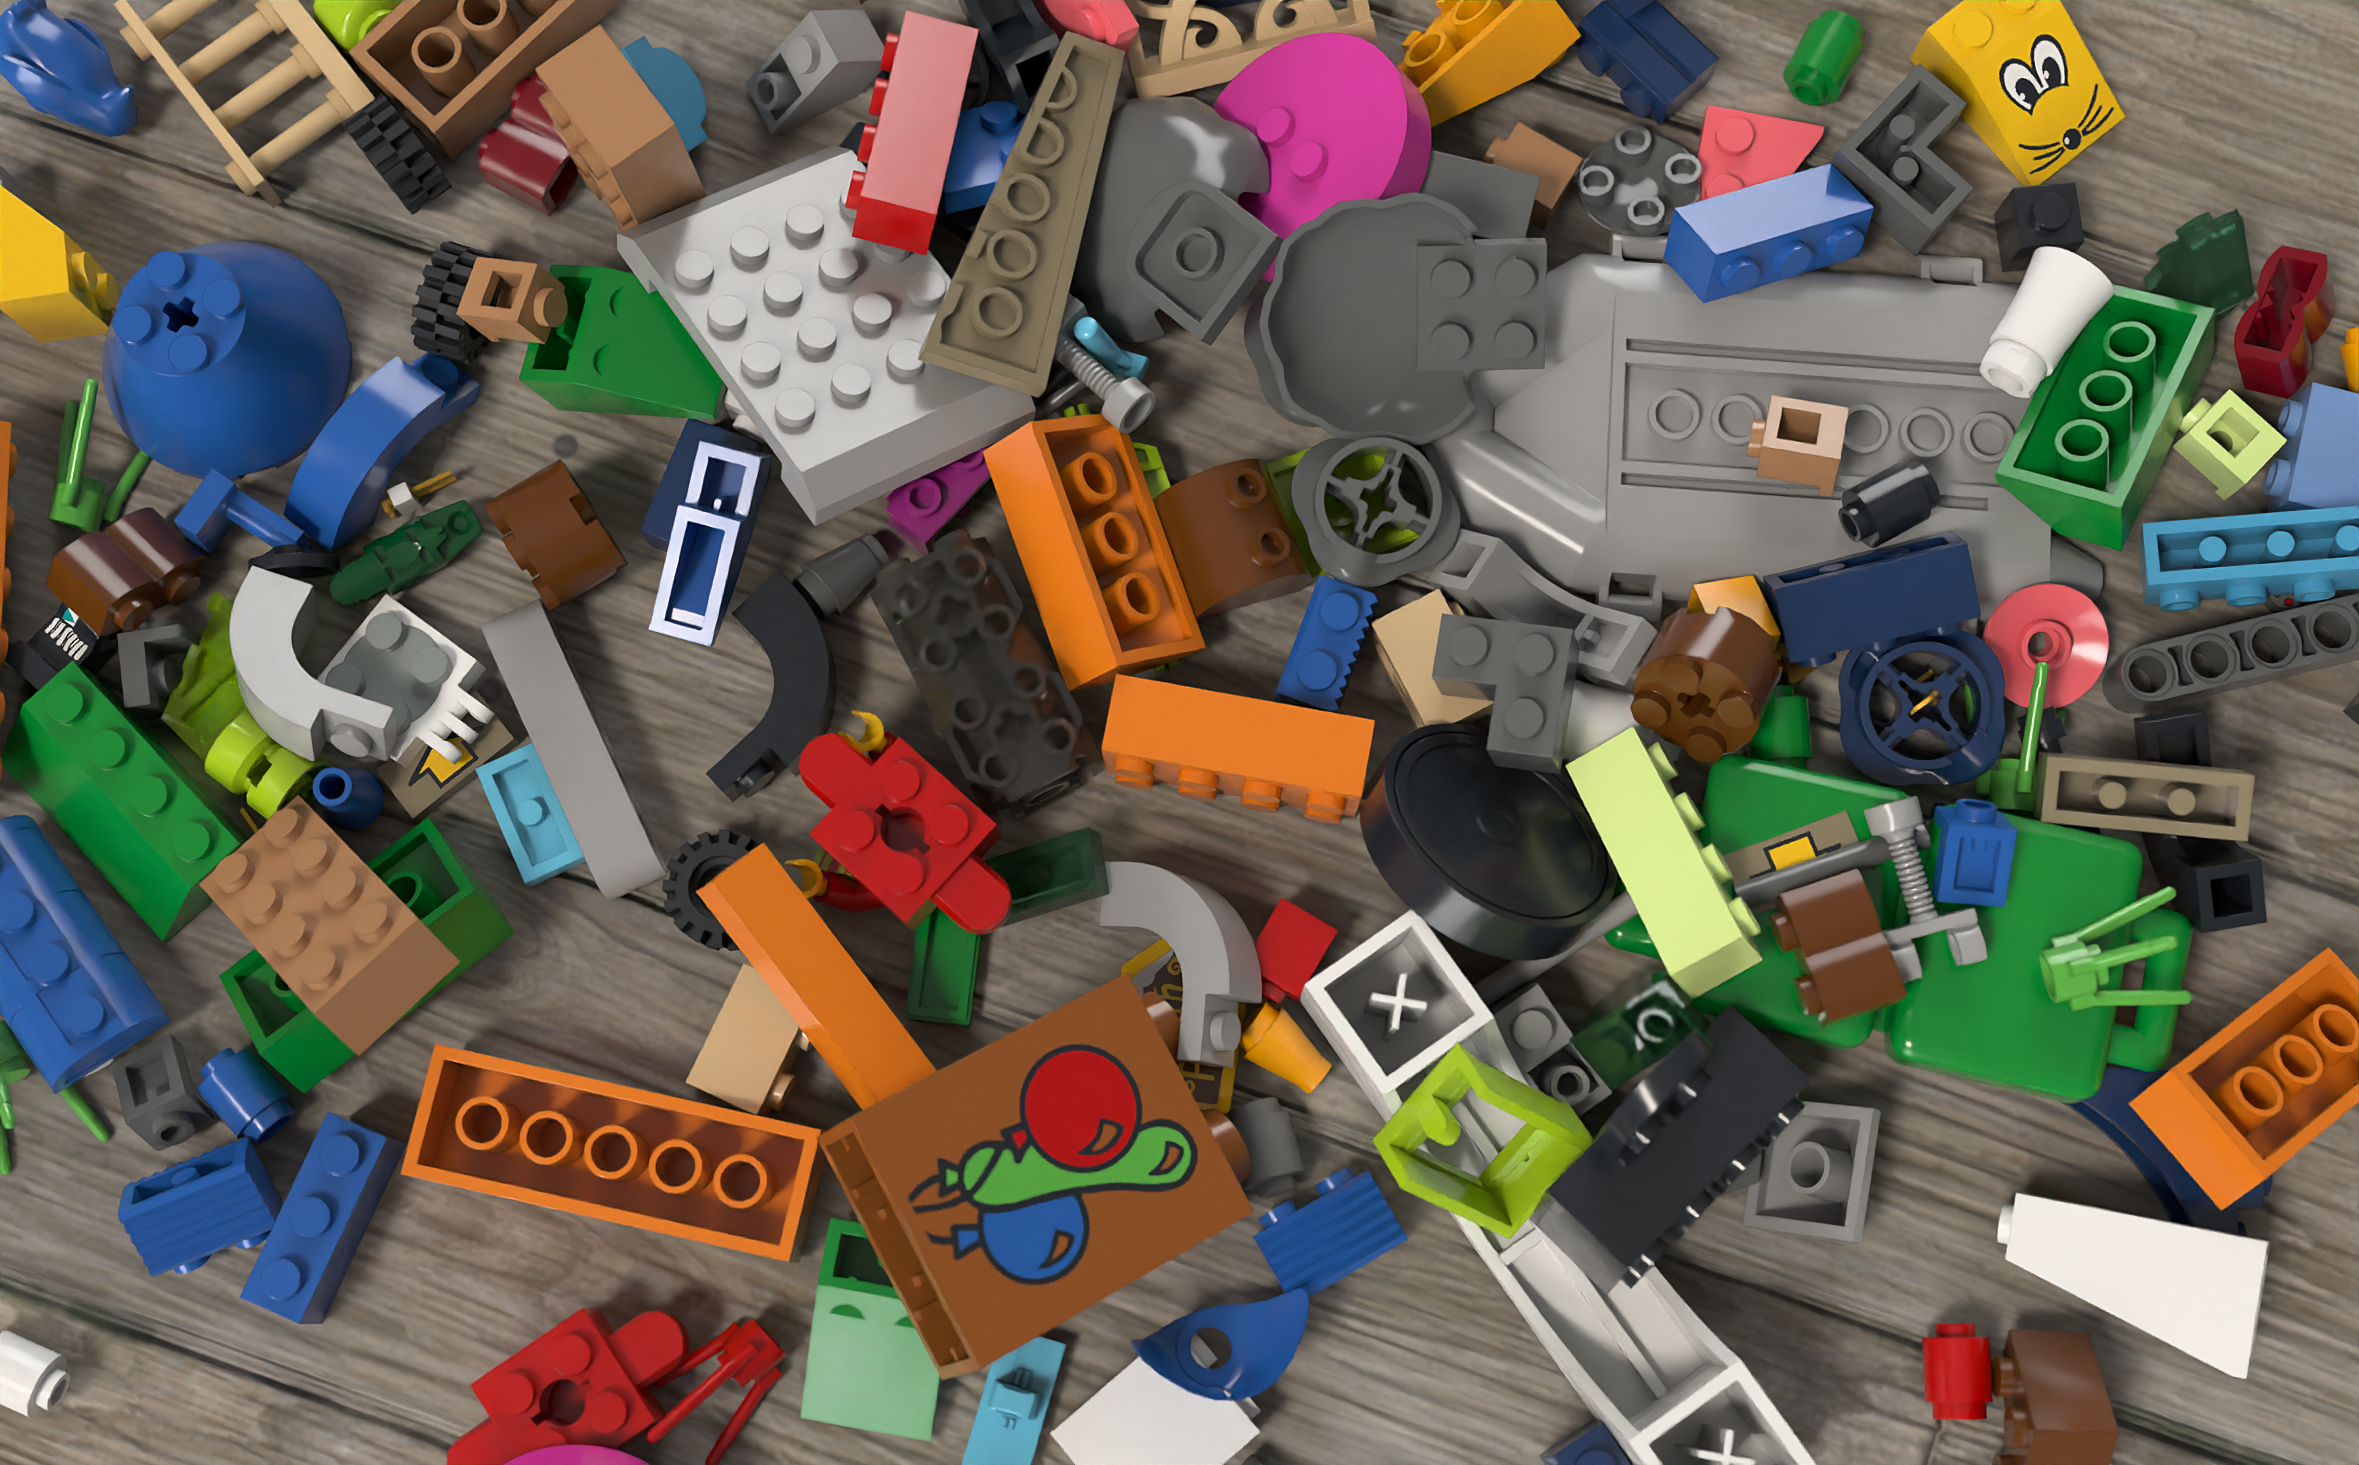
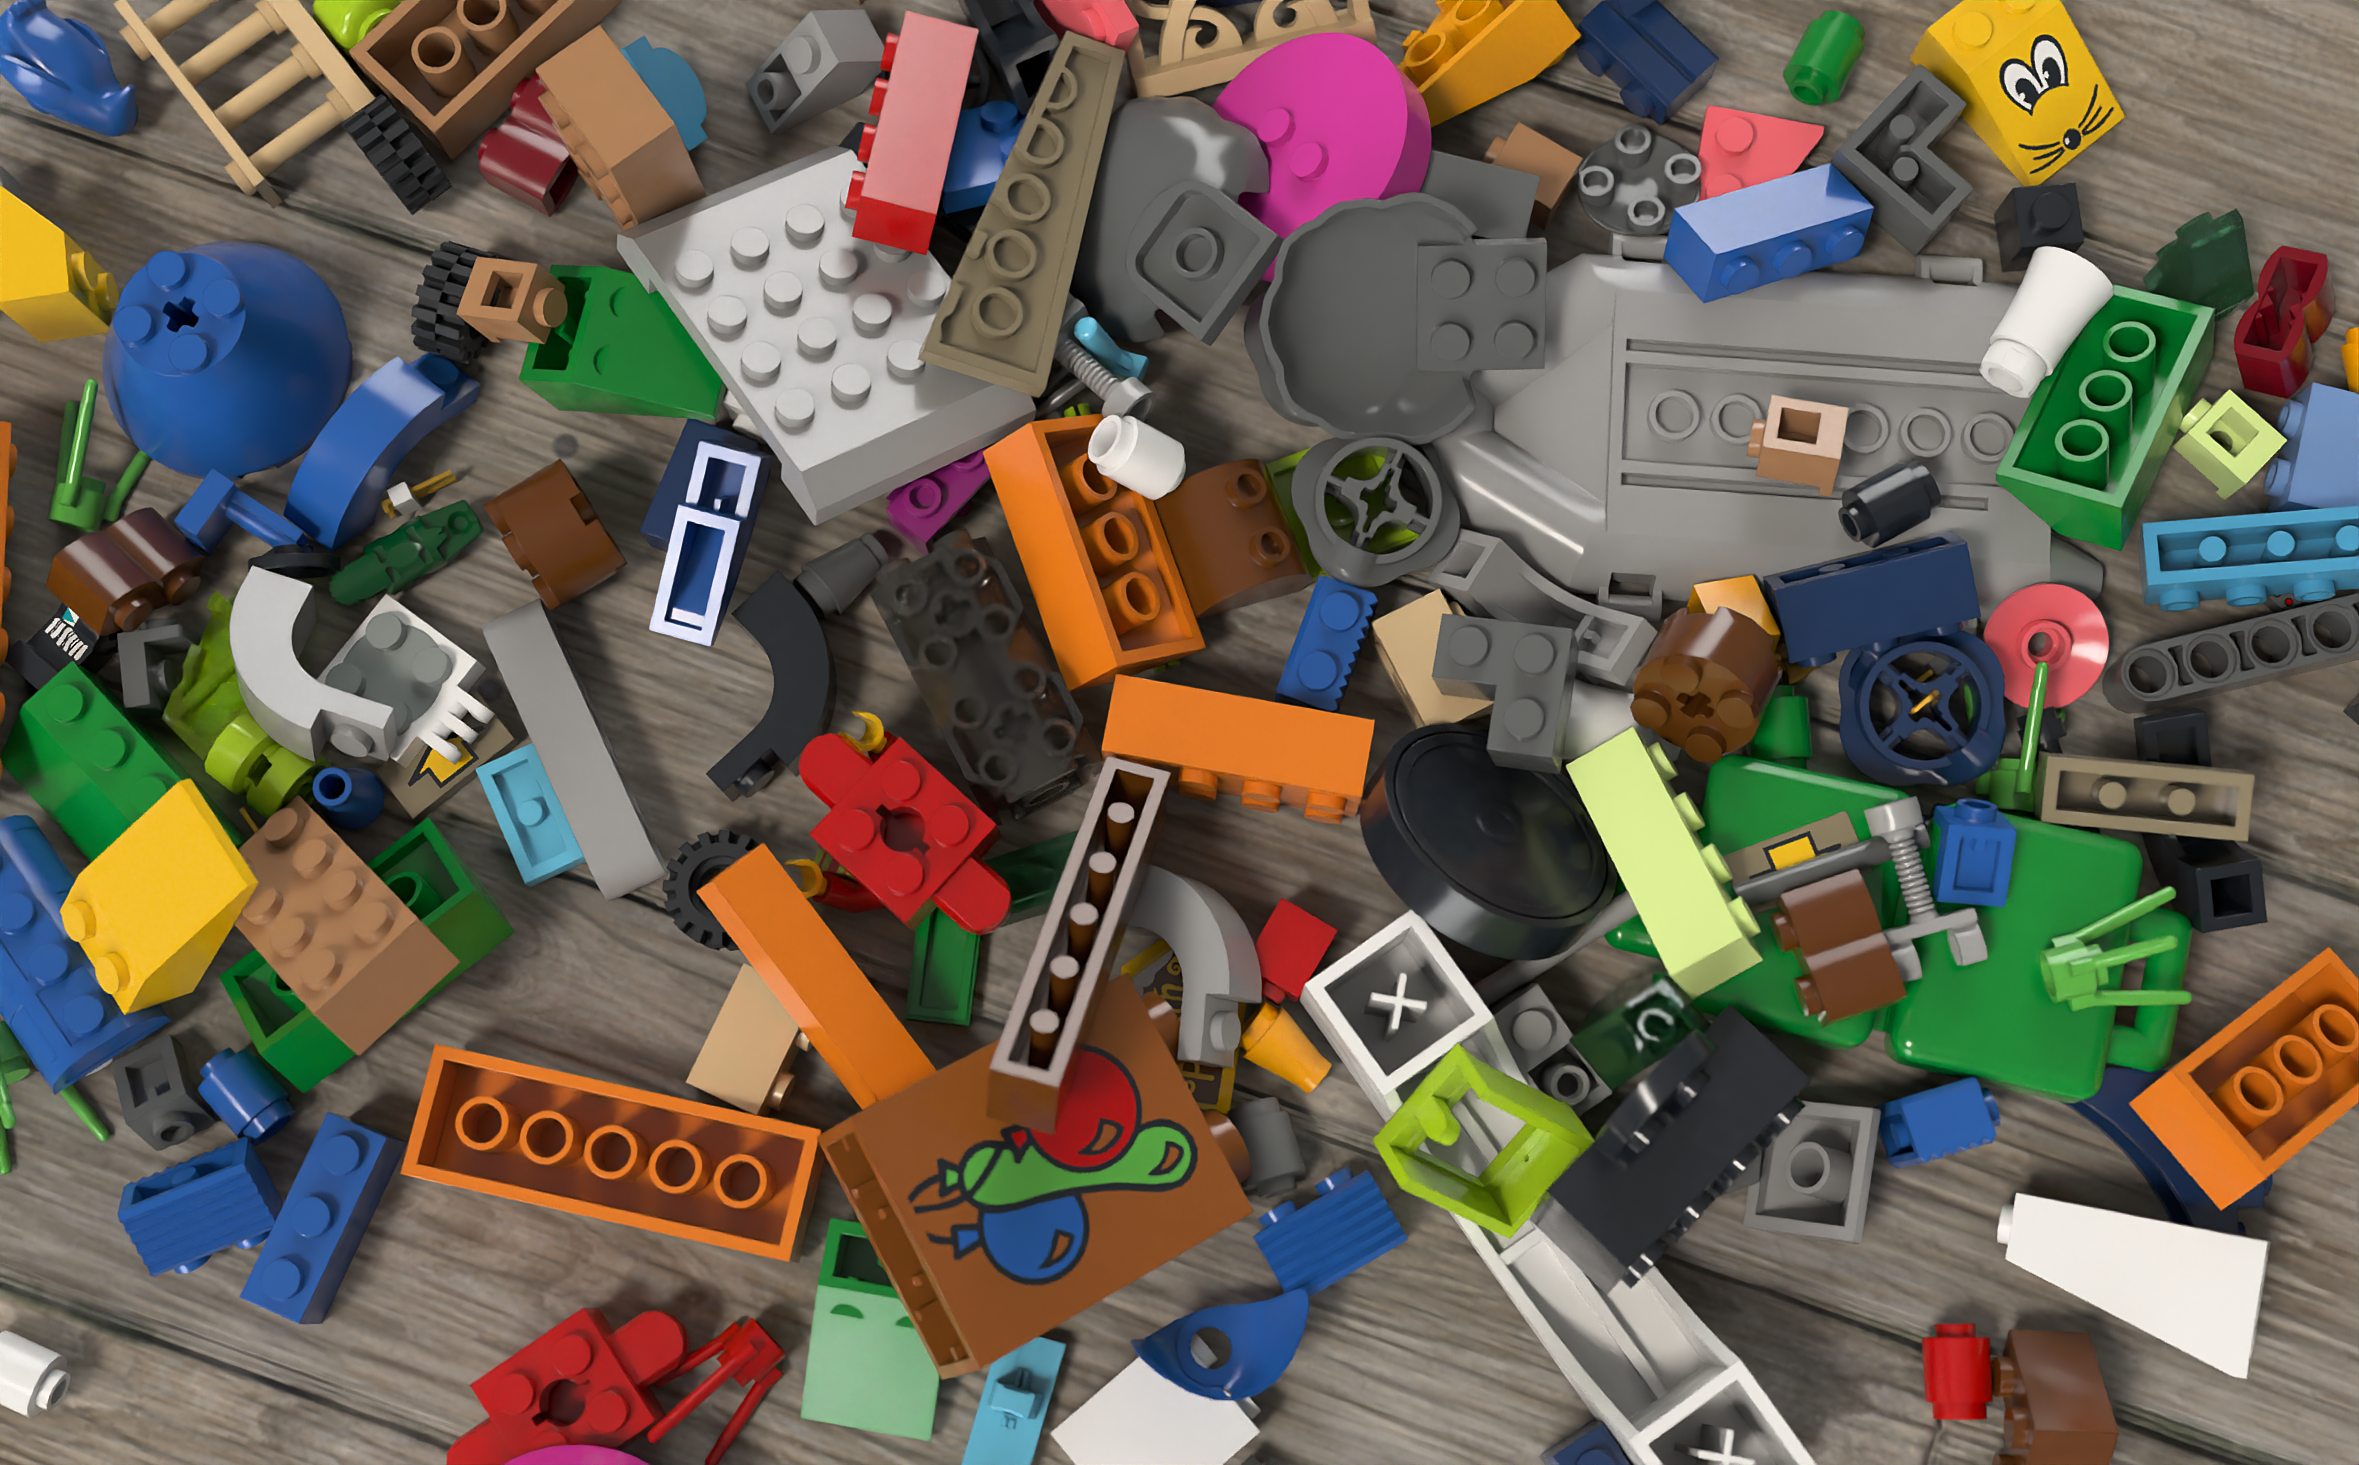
(159, 901): none -> yellow slope
(1077, 947): none -> reddish brown brick
(1137, 456): none -> white brick
(1937, 1123): none -> blue brick

